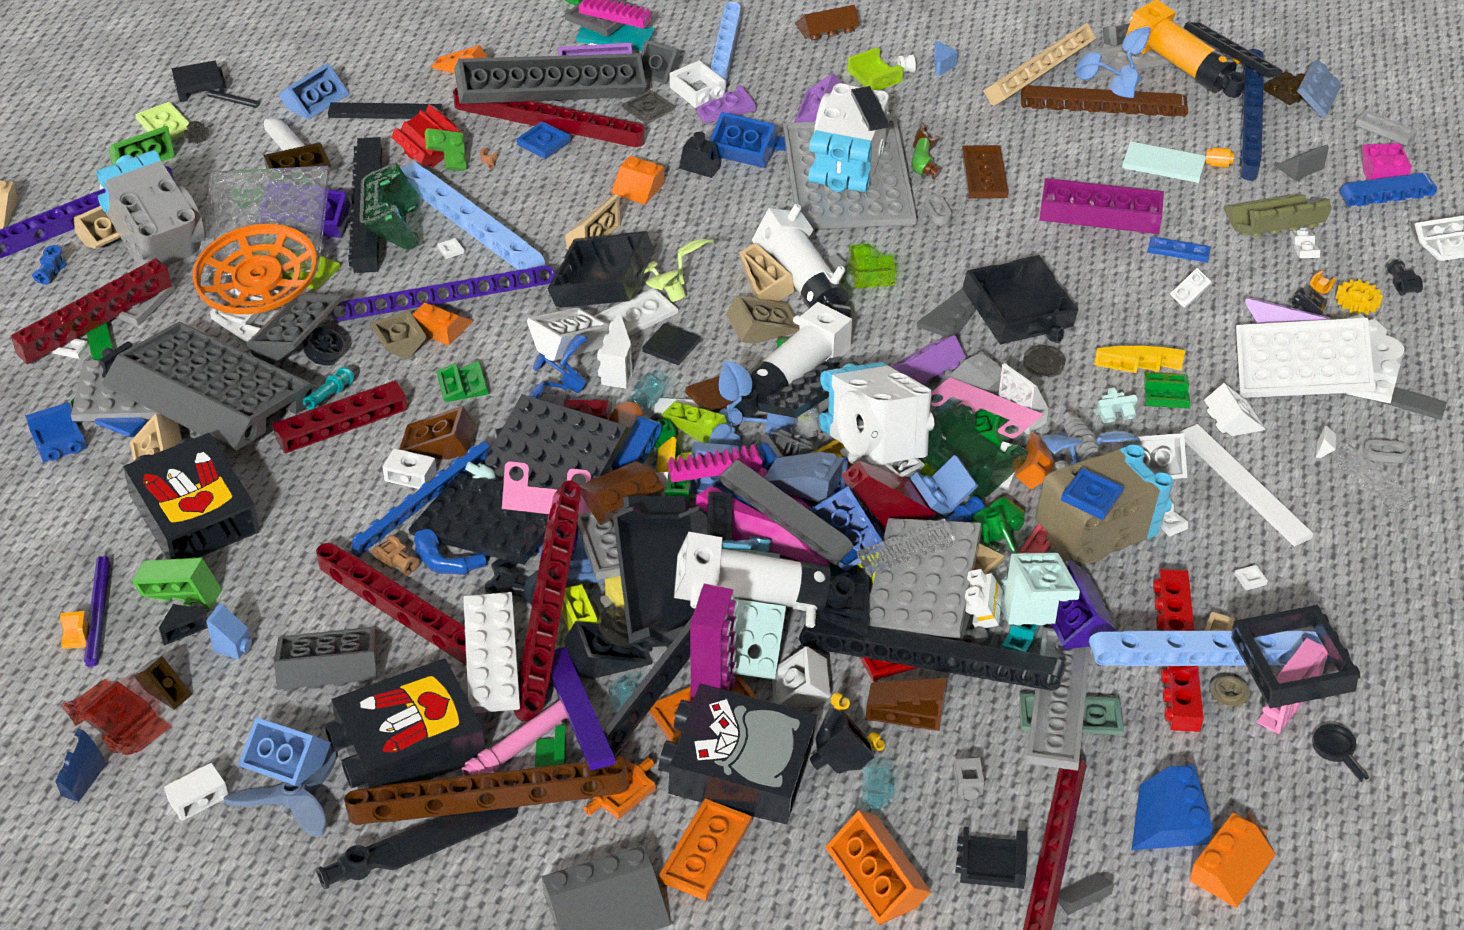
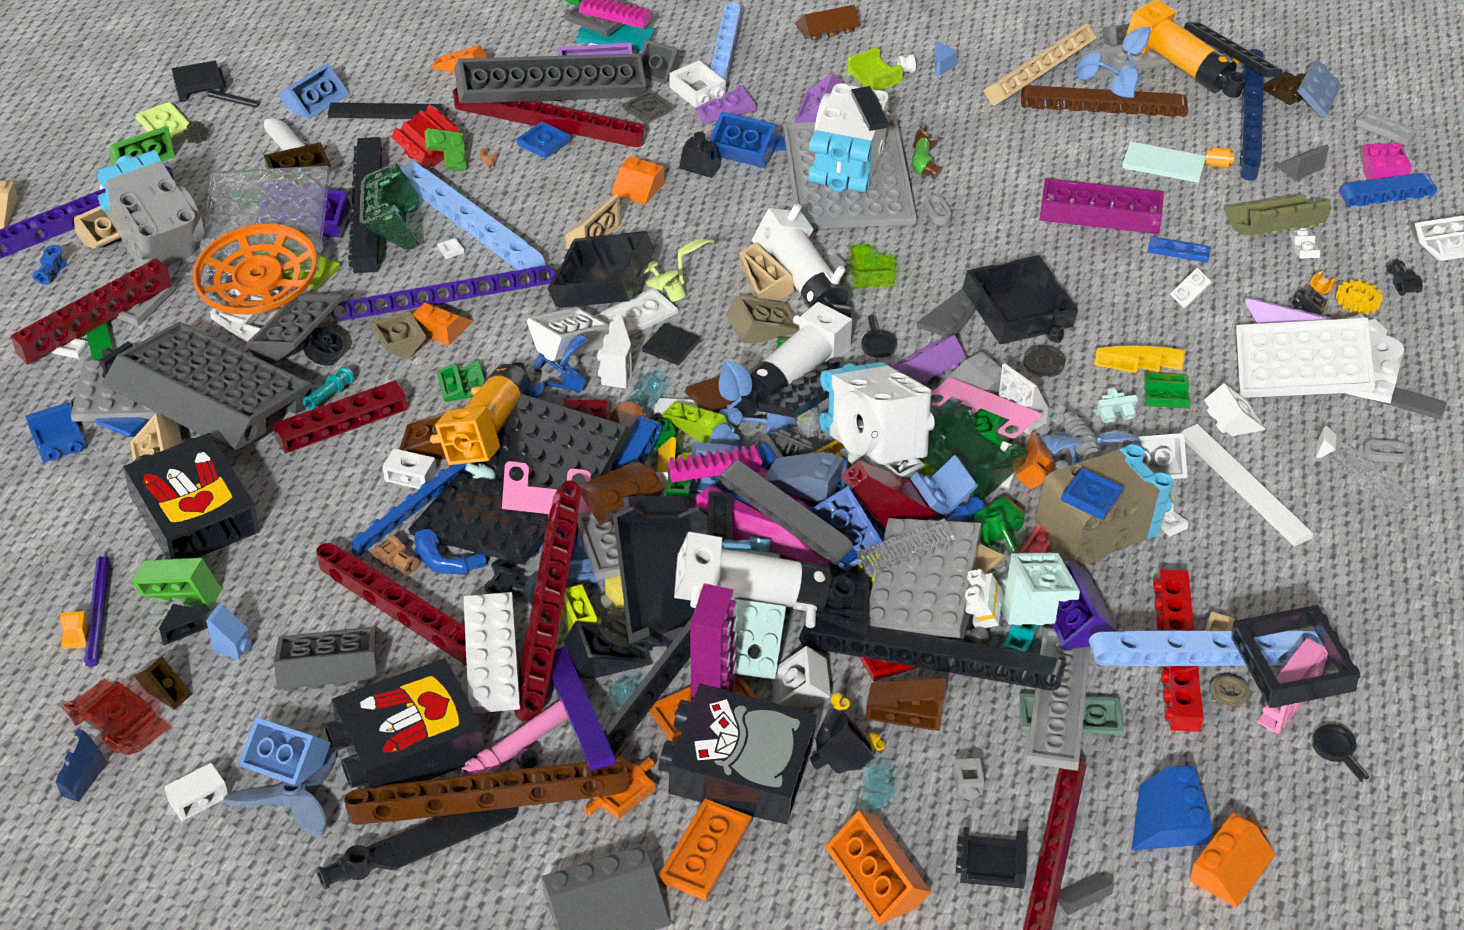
(472, 432): none -> light orange piece
(530, 758): none -> black hinge
(551, 750): green panel -> none
(878, 342): none -> black piece
(984, 171): reddish brown plate -> none
(1251, 577): white tile -> none

